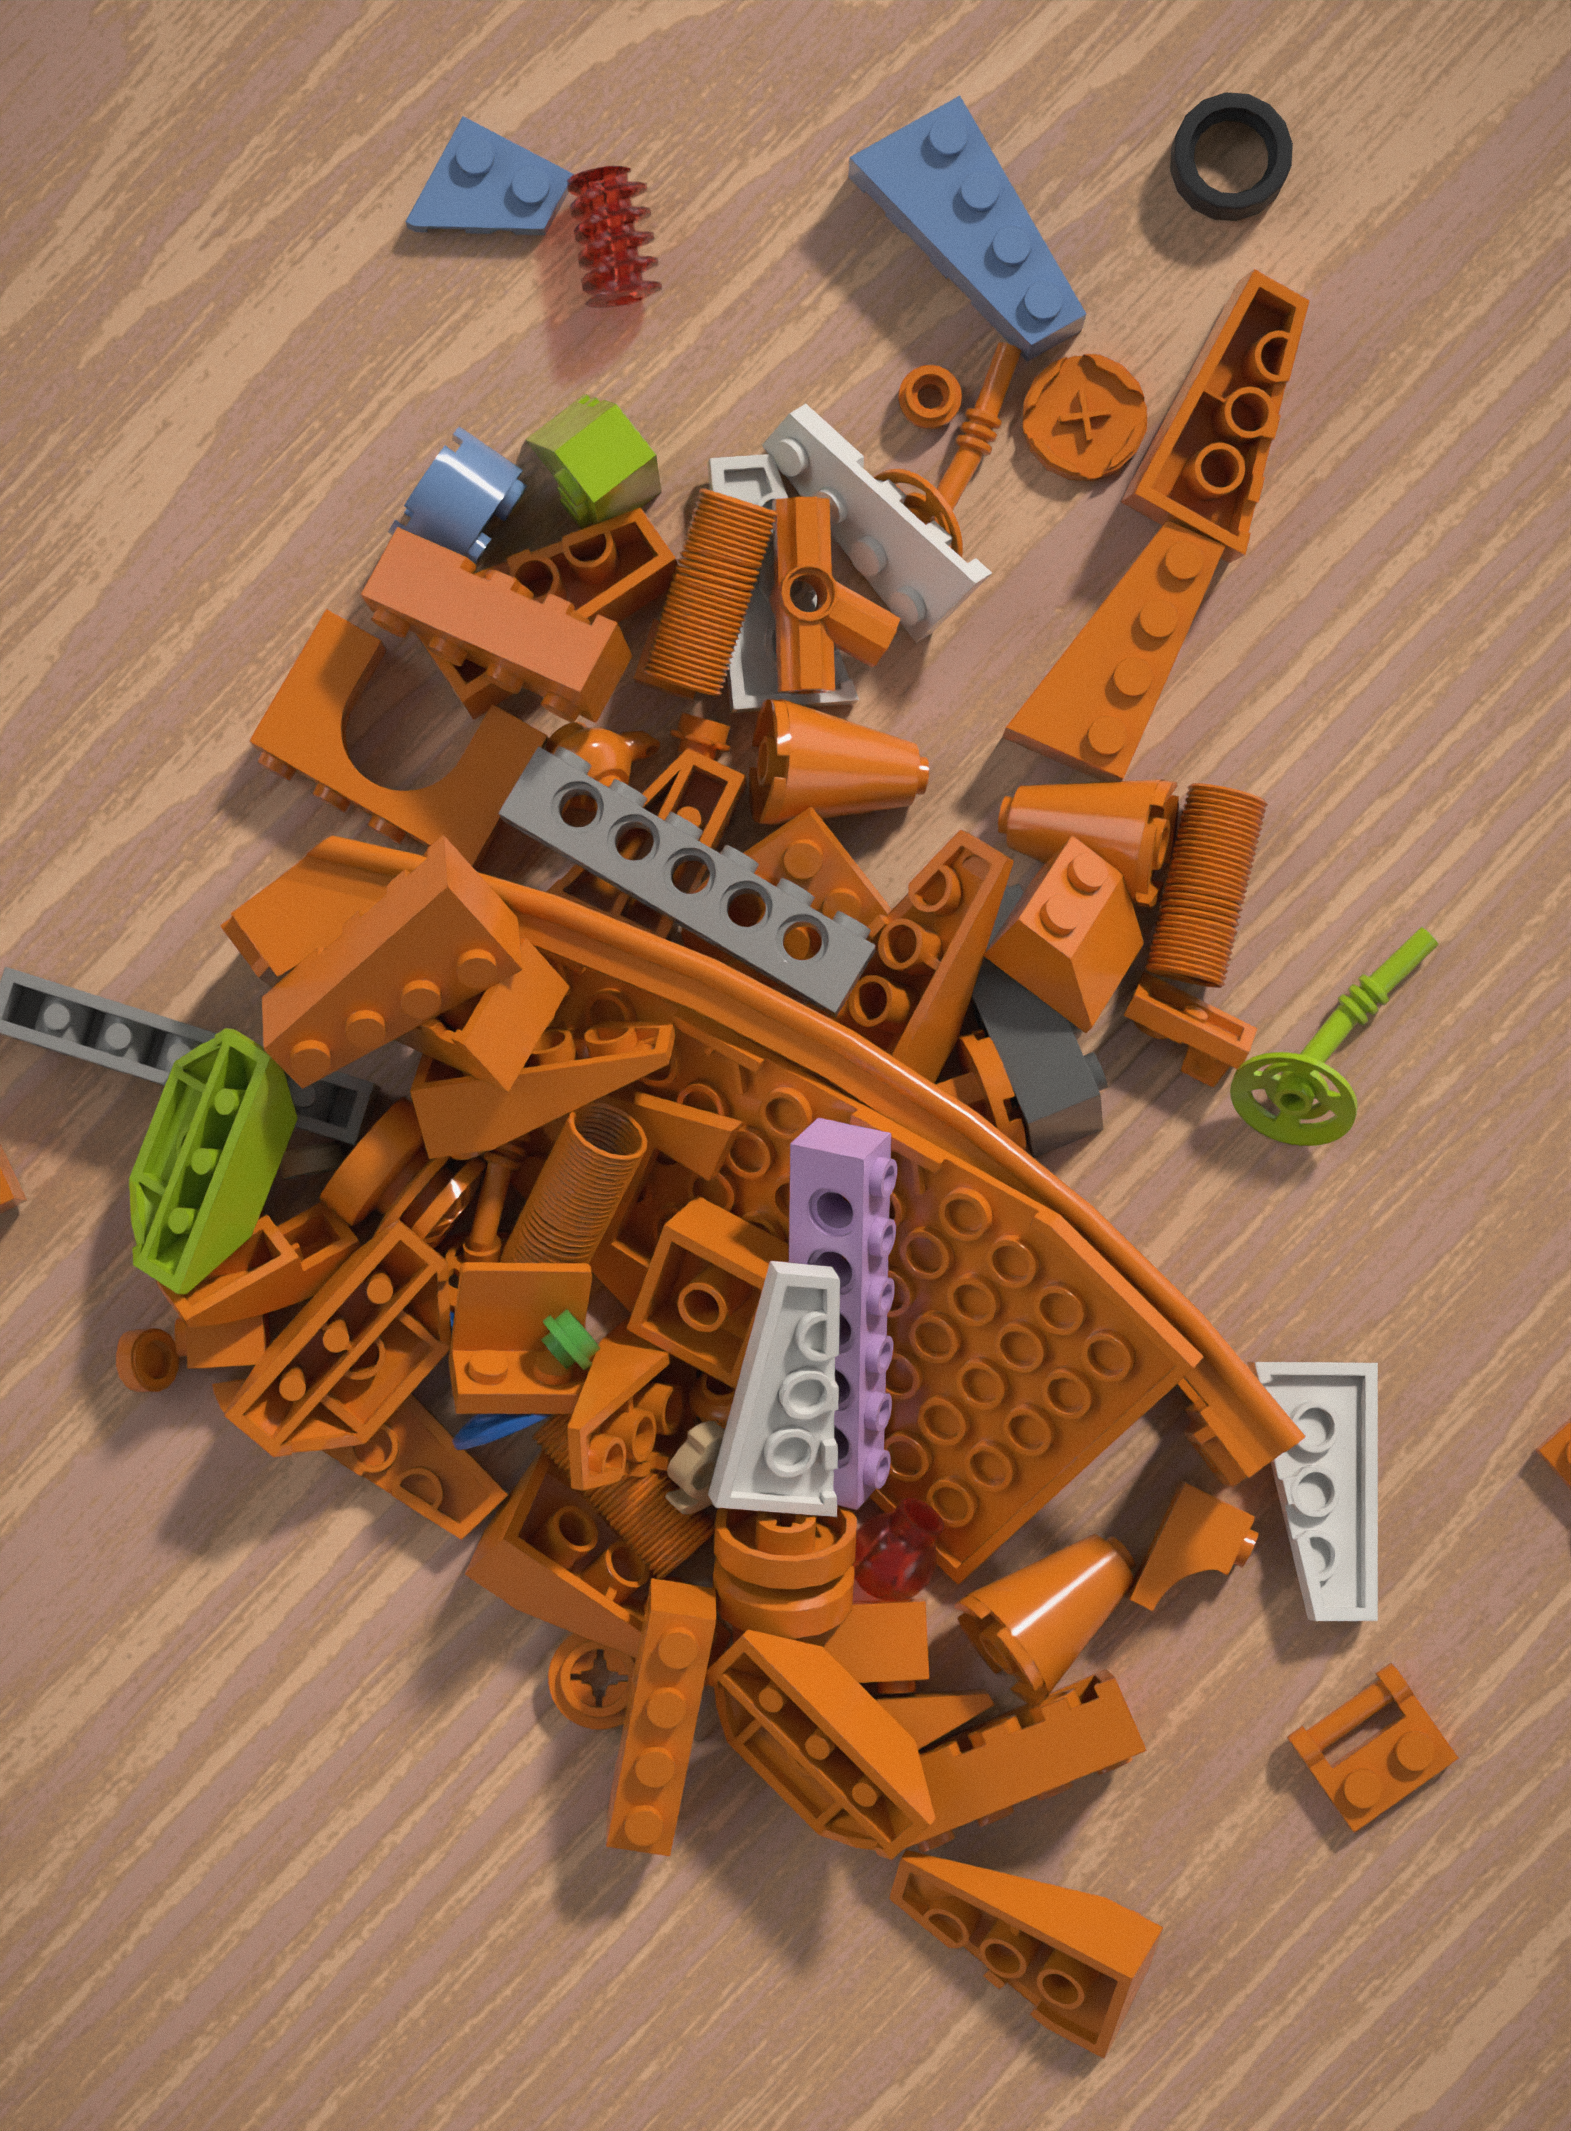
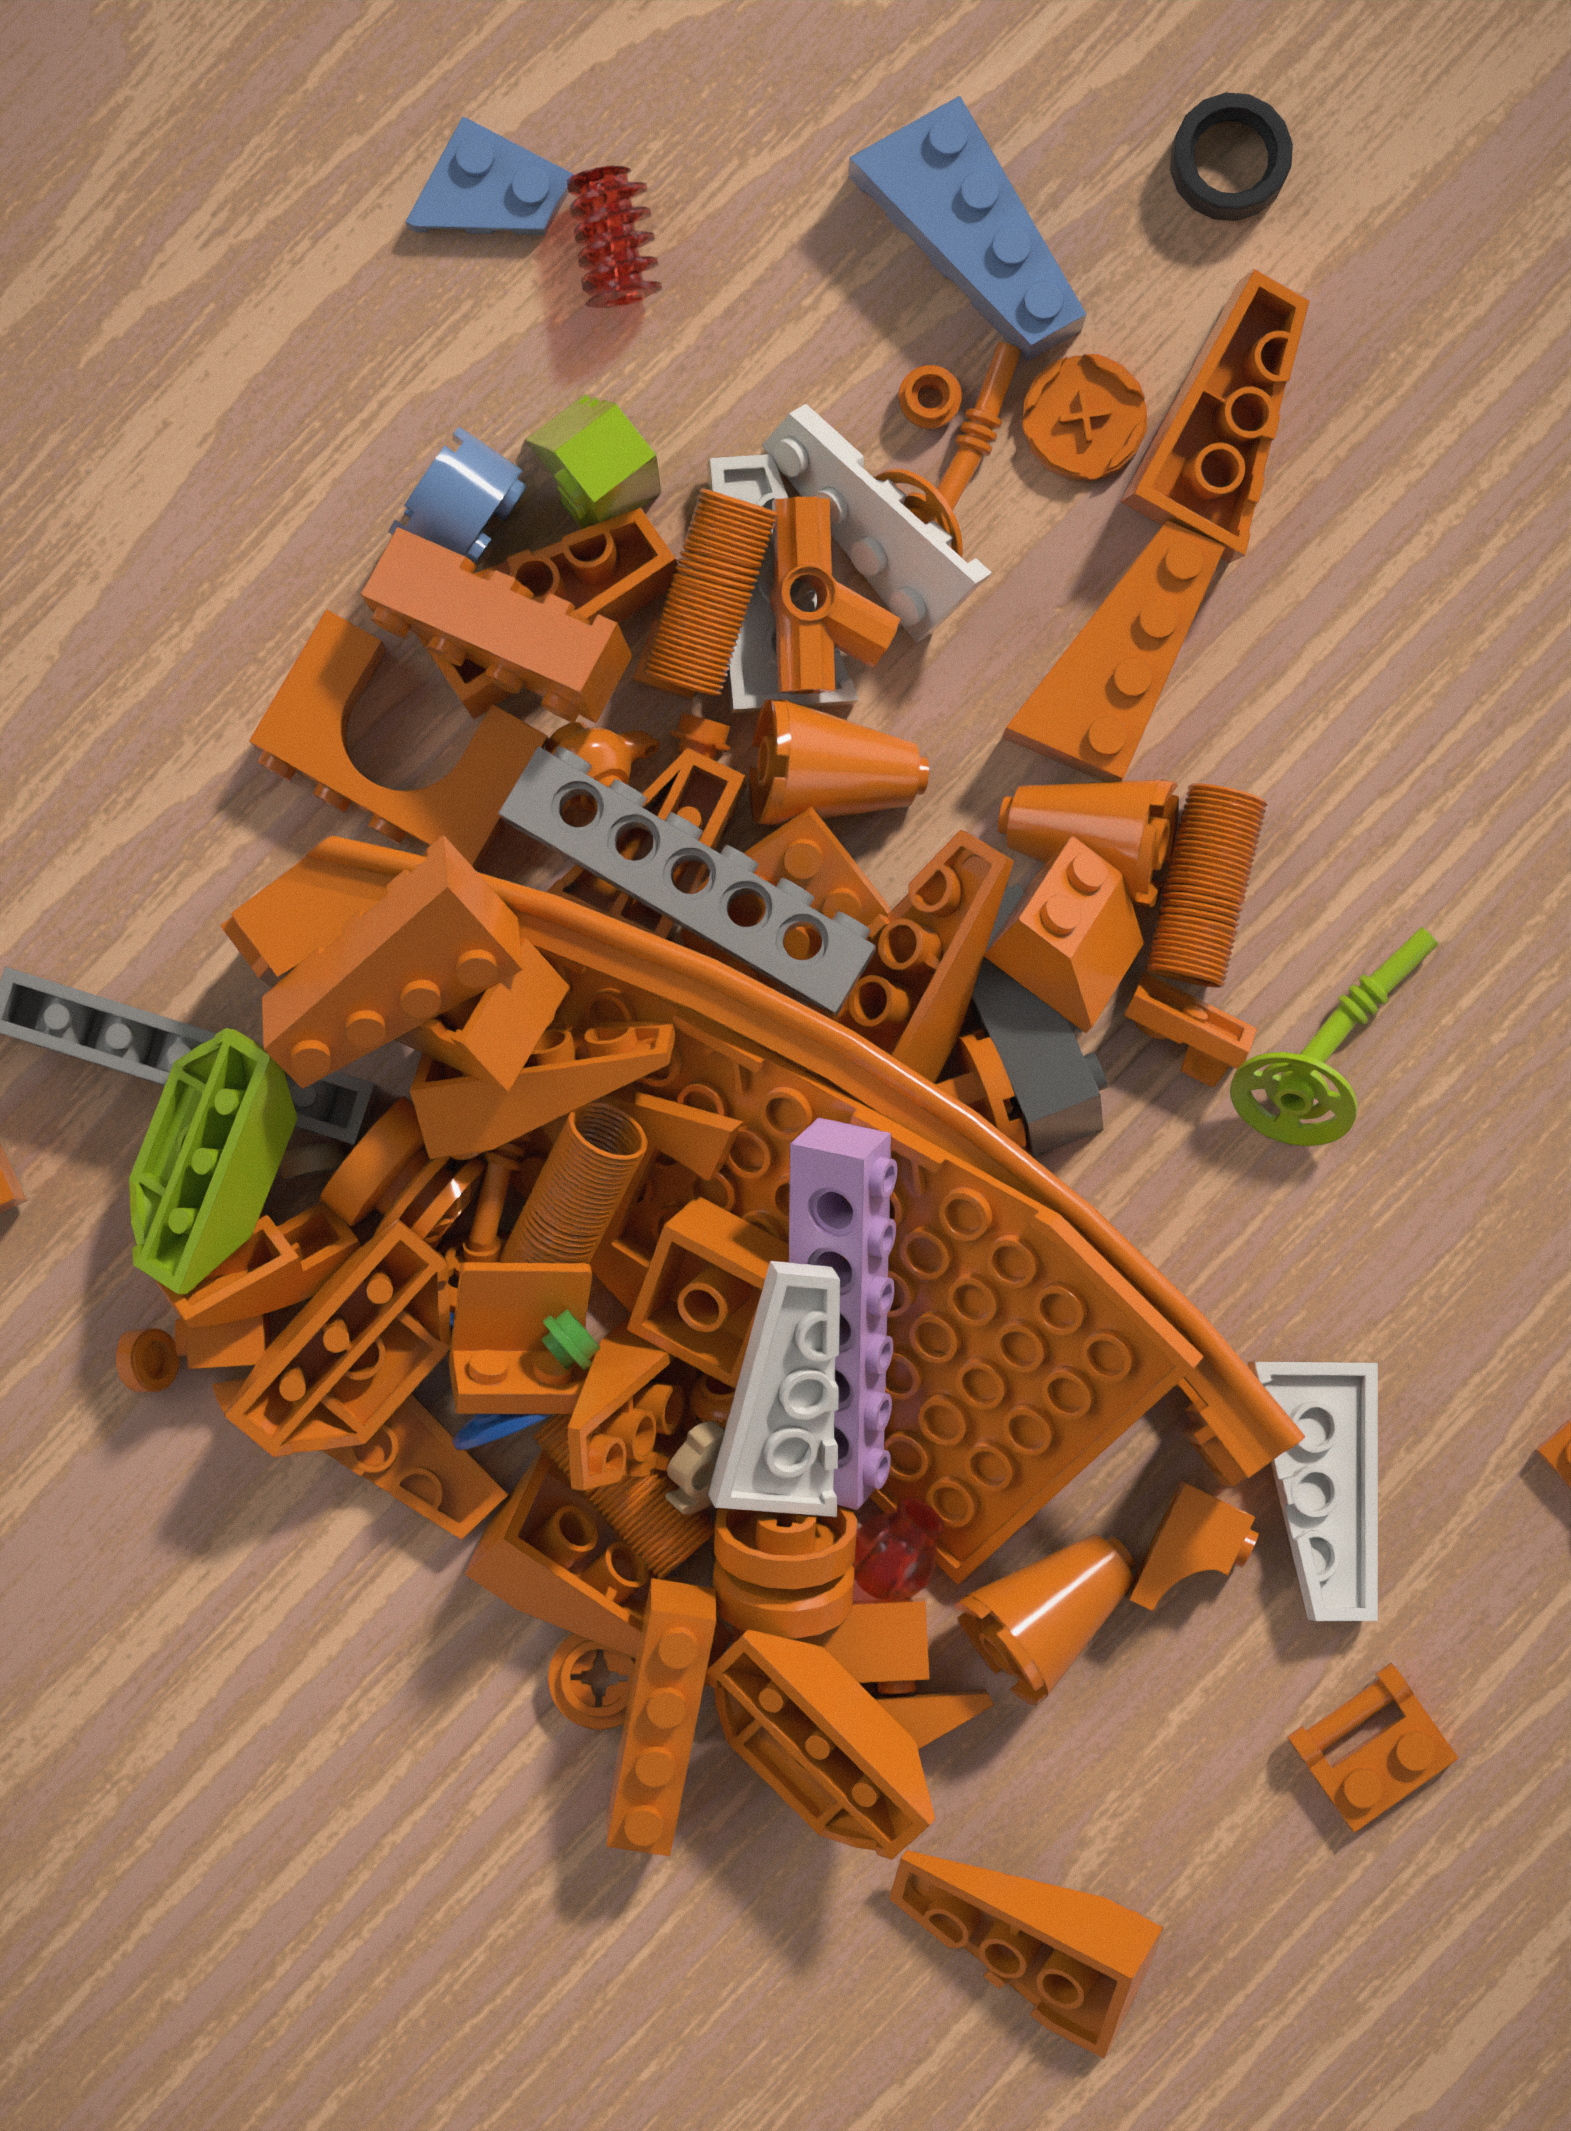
(1027, 1755): orange wedge -> none

